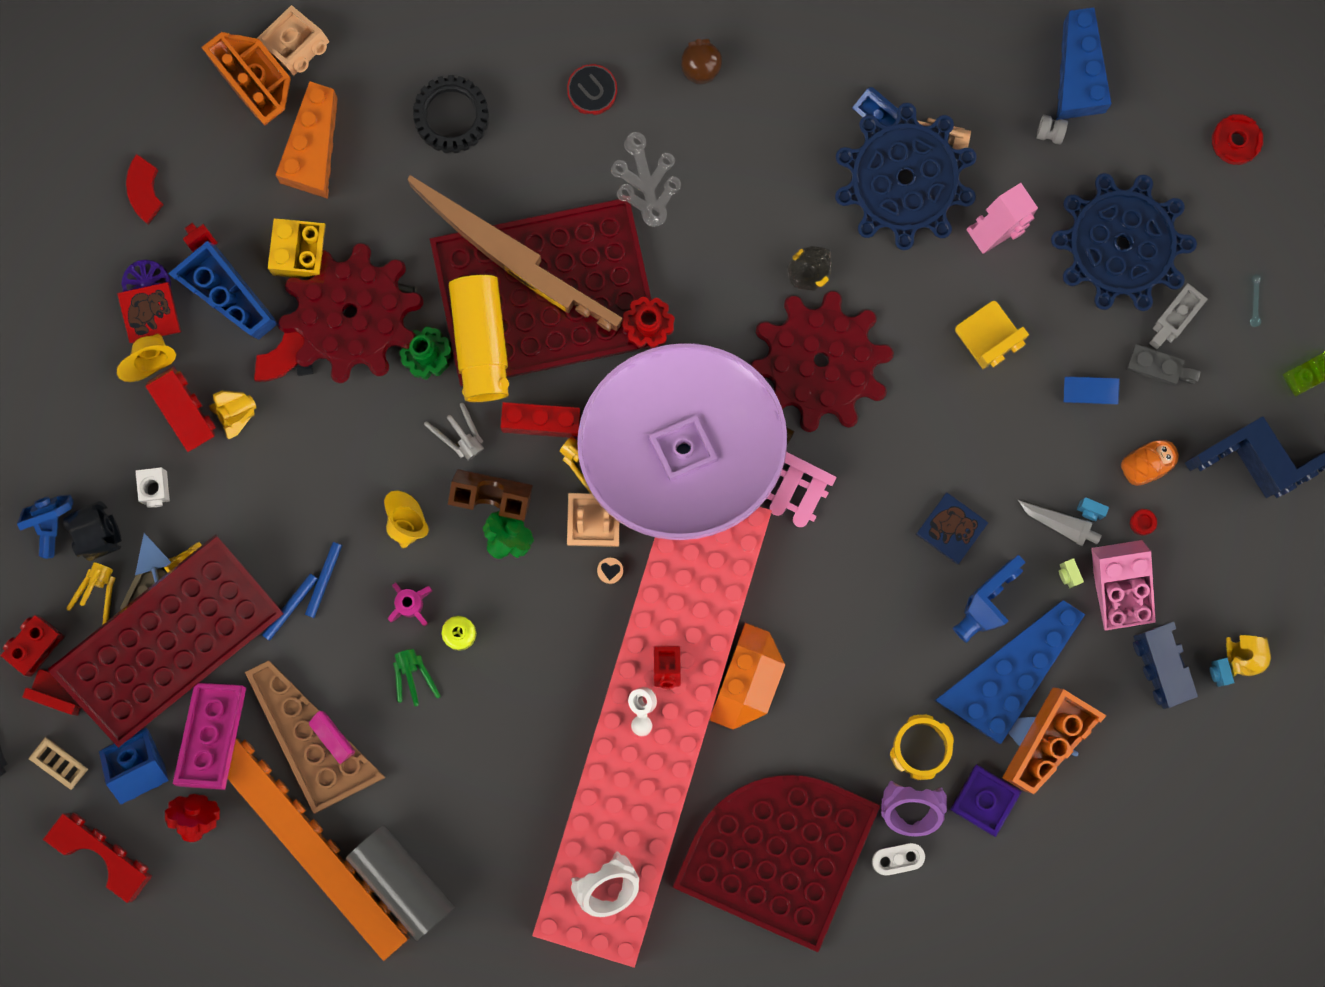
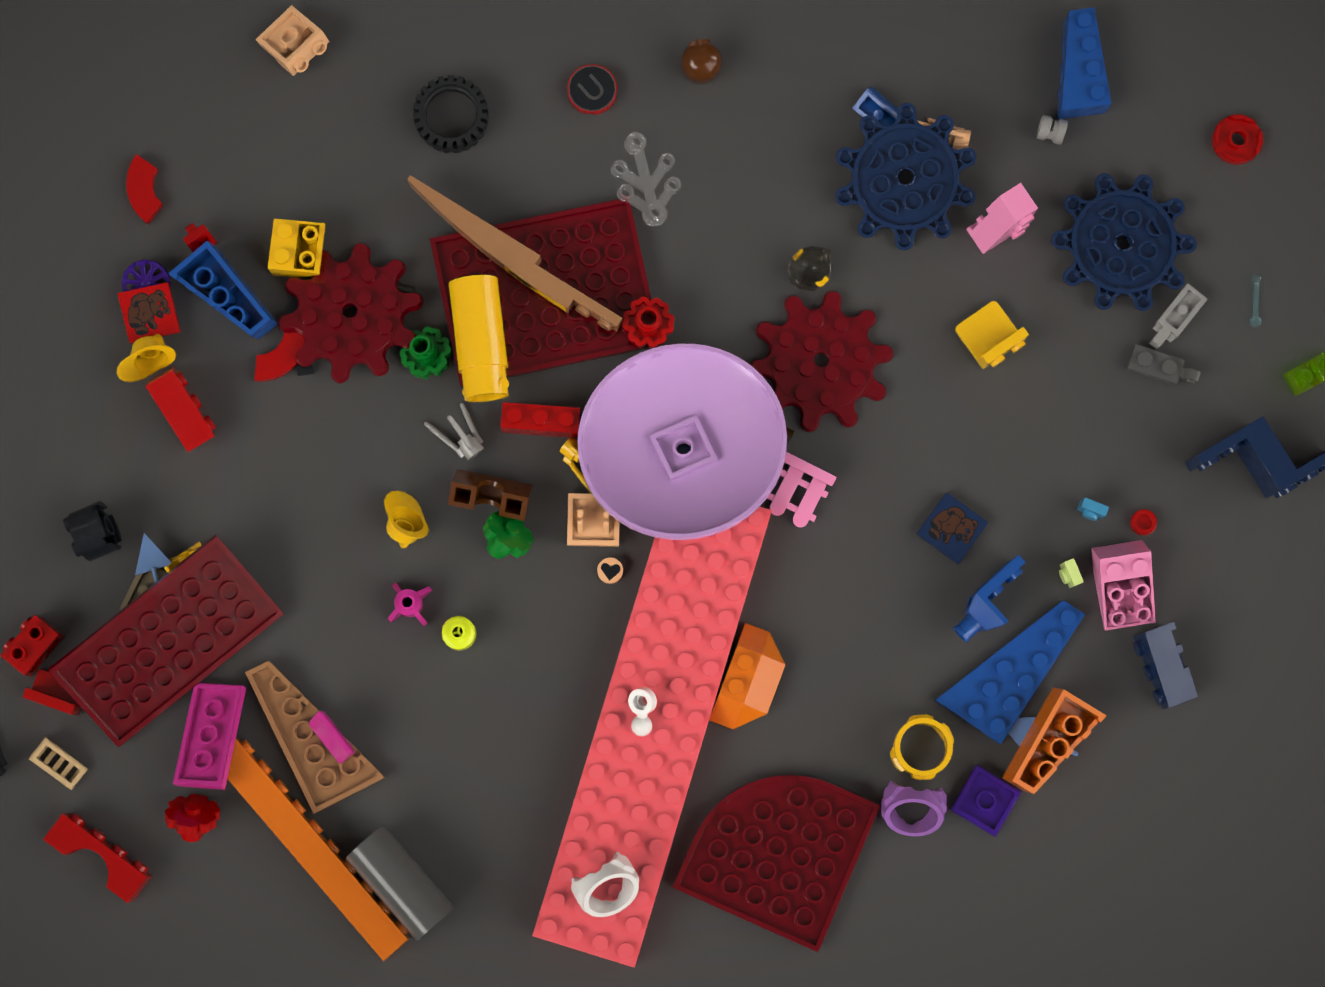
(45, 519): blue piece -> none
(96, 576): yellow plant -> none
(133, 767): blue slope -> none
(144, 479): white brick -> none
(233, 410): yellow brick -> none
(251, 73): orange wedge -> none
(290, 606): blue bar -> none
(310, 144): orange wedge -> none
(323, 580): blue bar -> none
(406, 663): green plant -> none
(667, 667): red bracket -> none
(897, 859): white plate -> none
(1069, 526): light grey bar -> none
(1091, 390): blue slope -> none
(1150, 462): orange piece -> none
(1221, 672): dark azure plate -> none
(1249, 655): yellow helmet -> none

